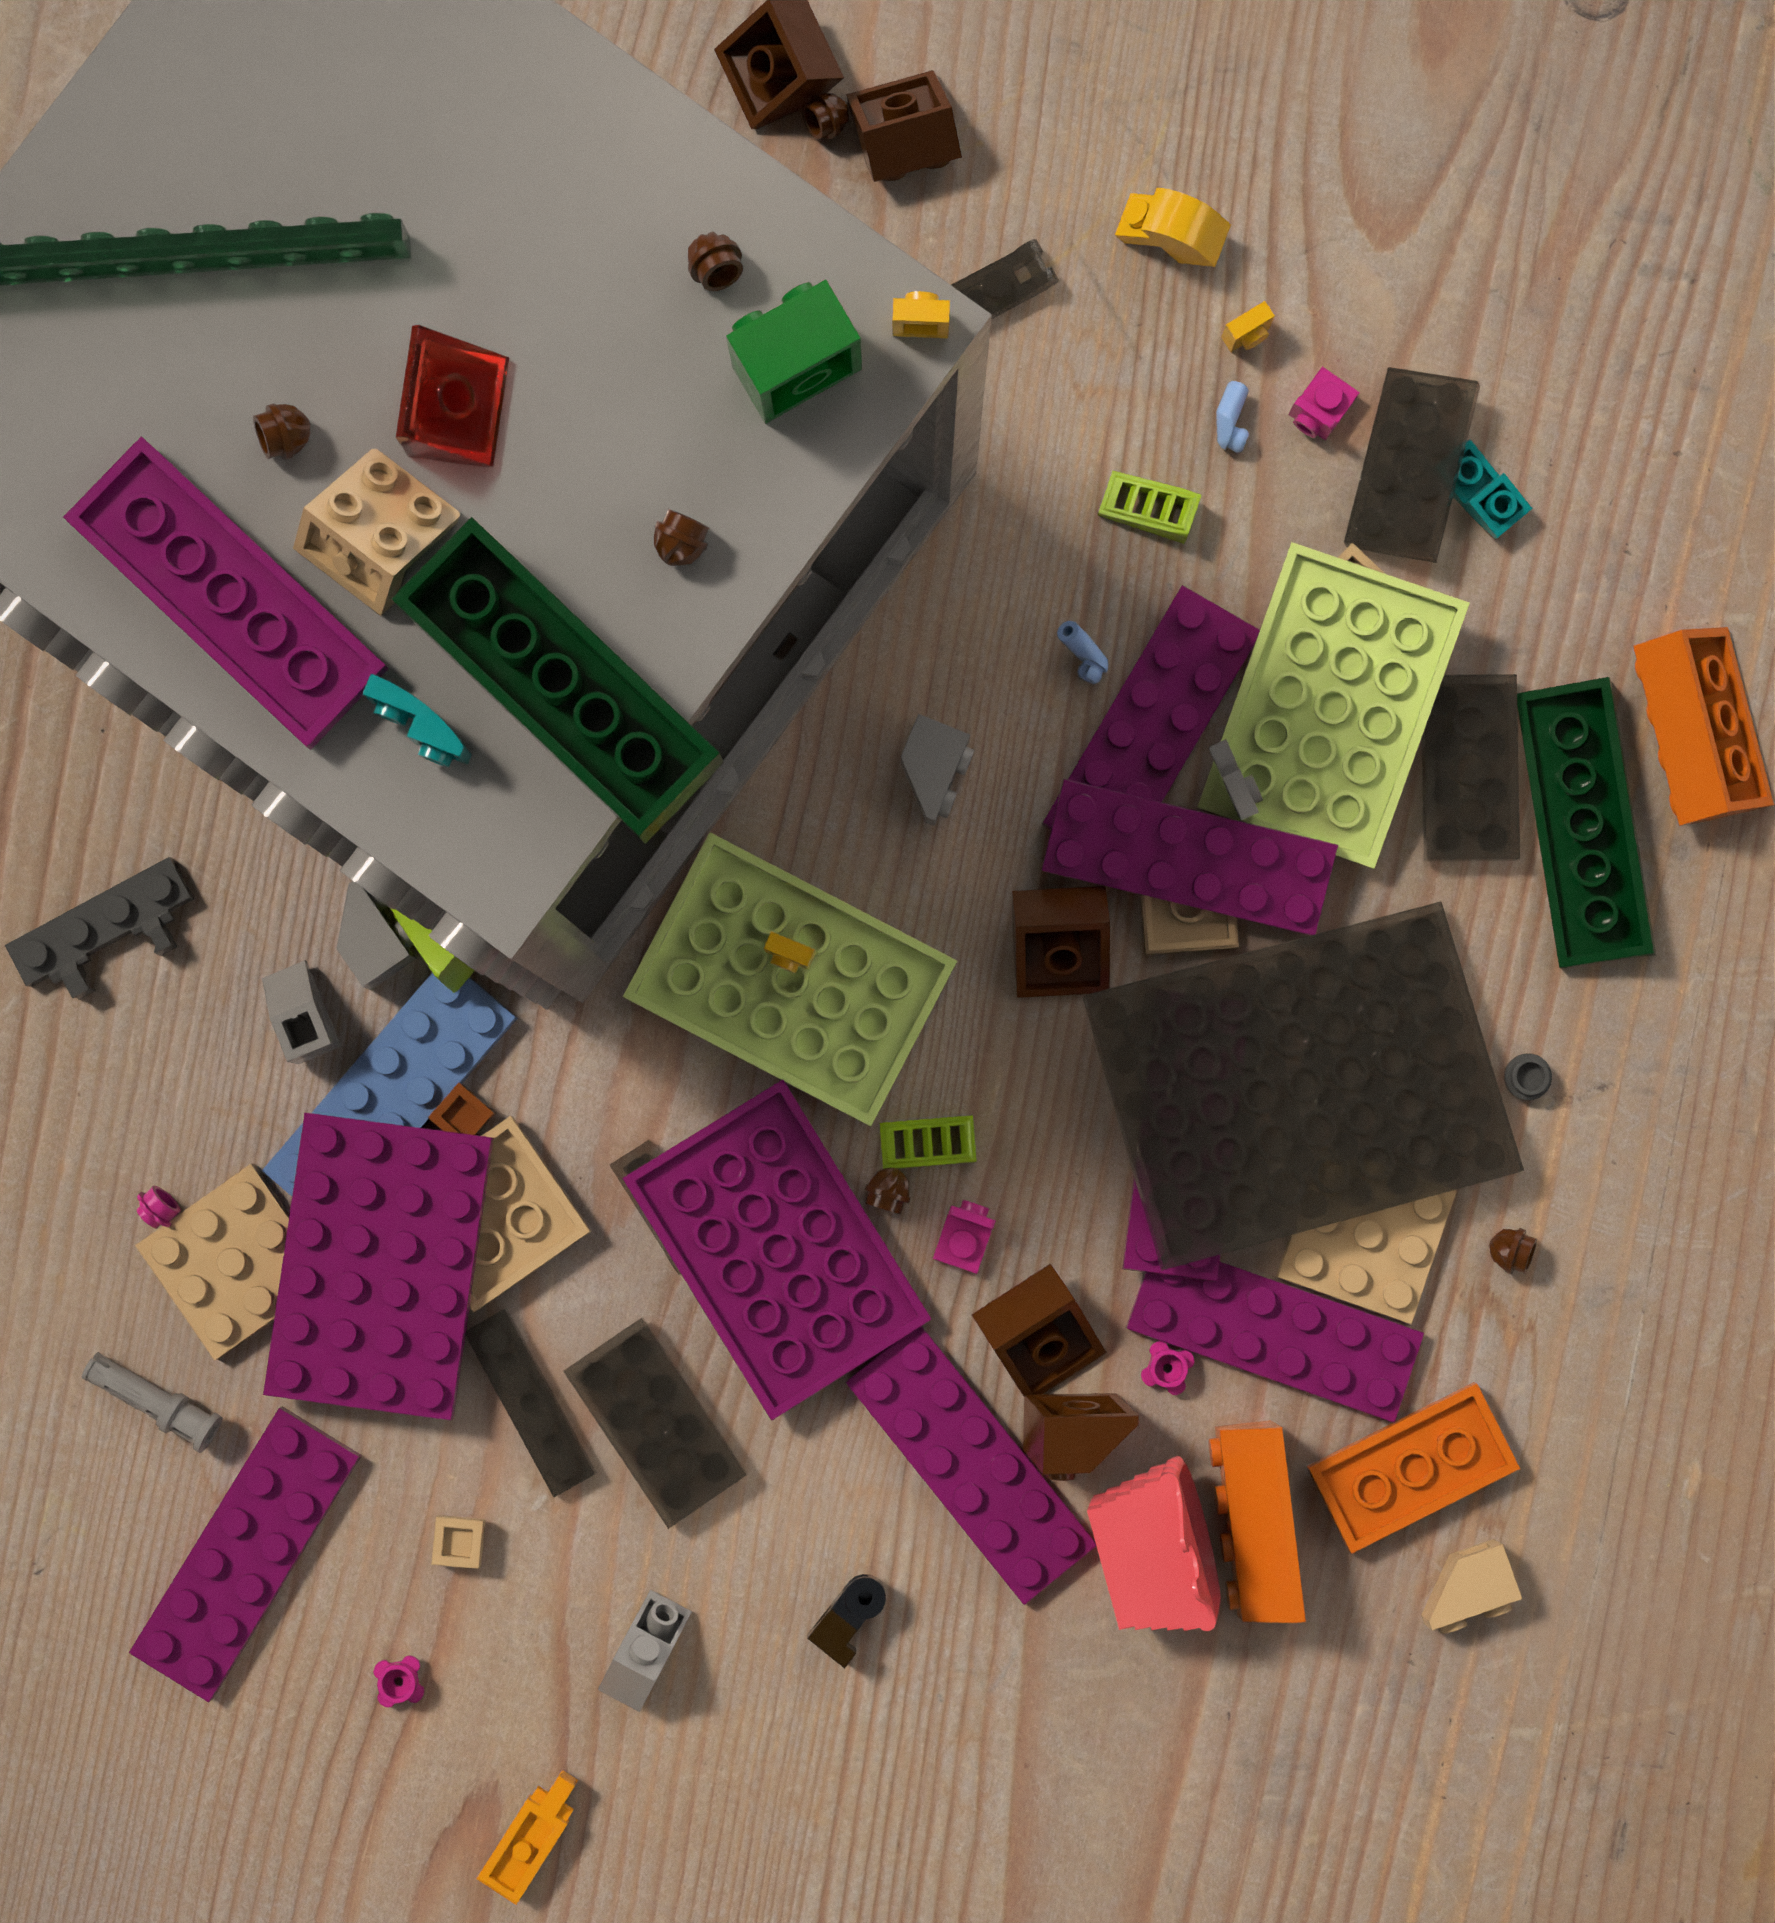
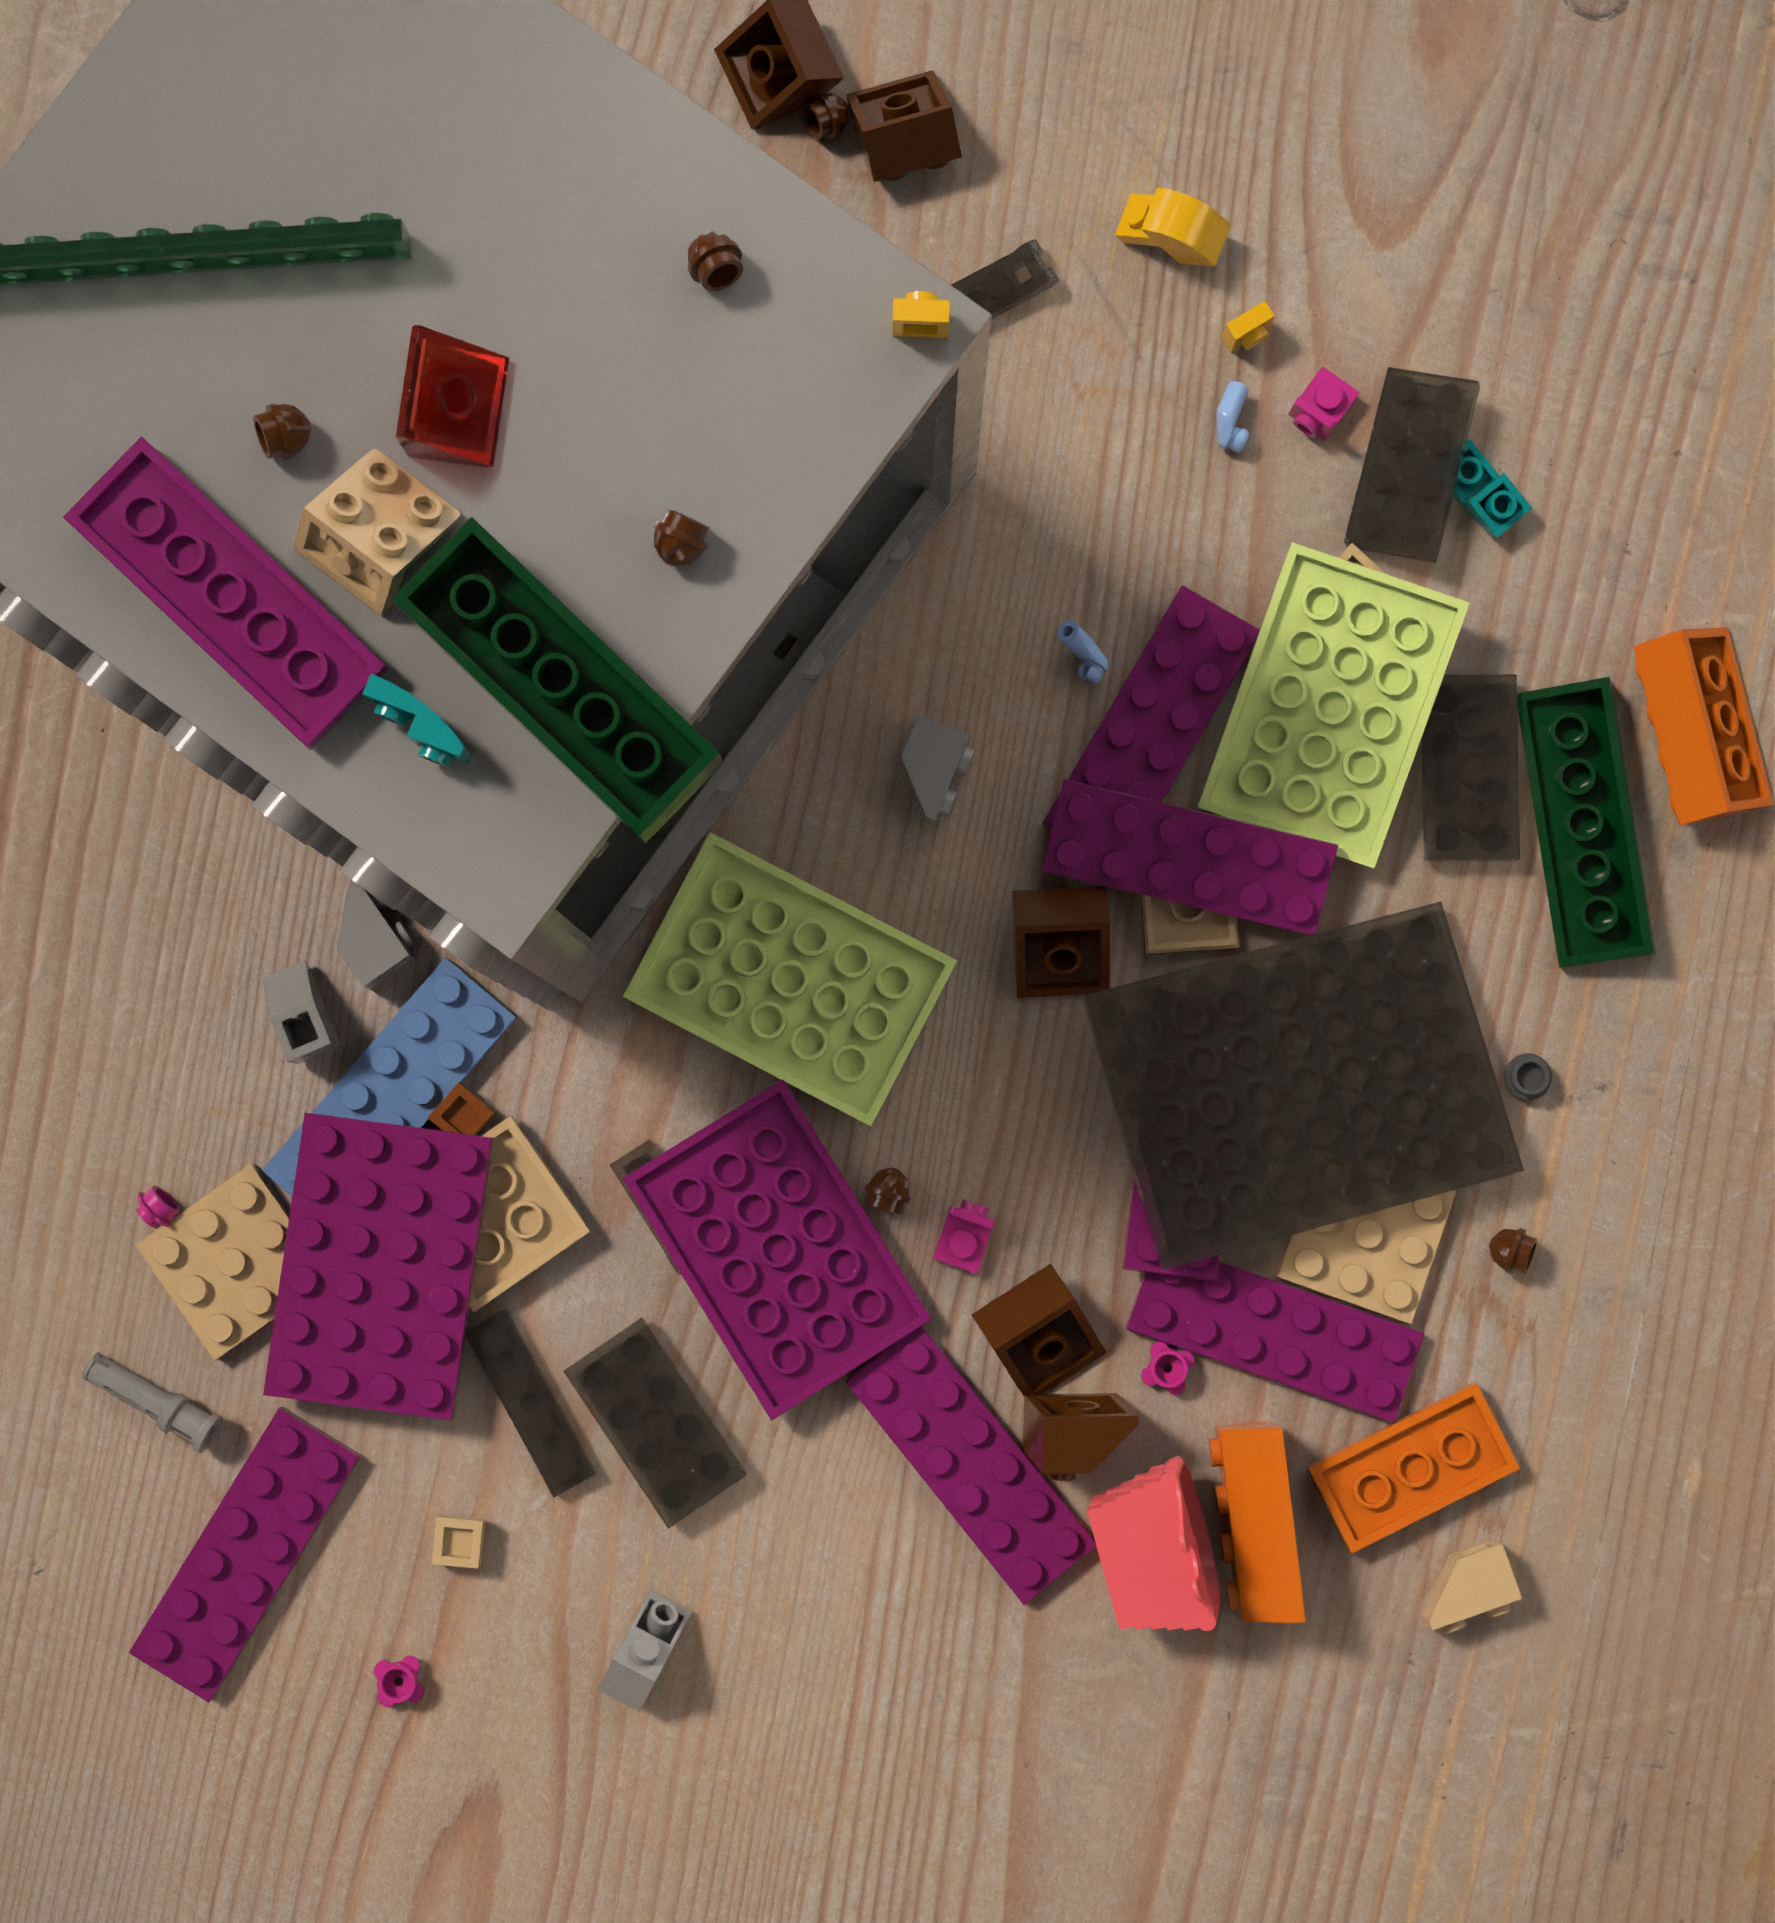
(133, 906): dark grey hinge -> none
(442, 963): lime slope -> none
(529, 1840): light orange hinge -> none
(788, 953): yellow plate -> none
(794, 349): green brick -> none
(859, 1600): leg -> none
(967, 1140): lime slope -> none
(1143, 521): lime slope -> none
(1242, 791): light grey plate -> none

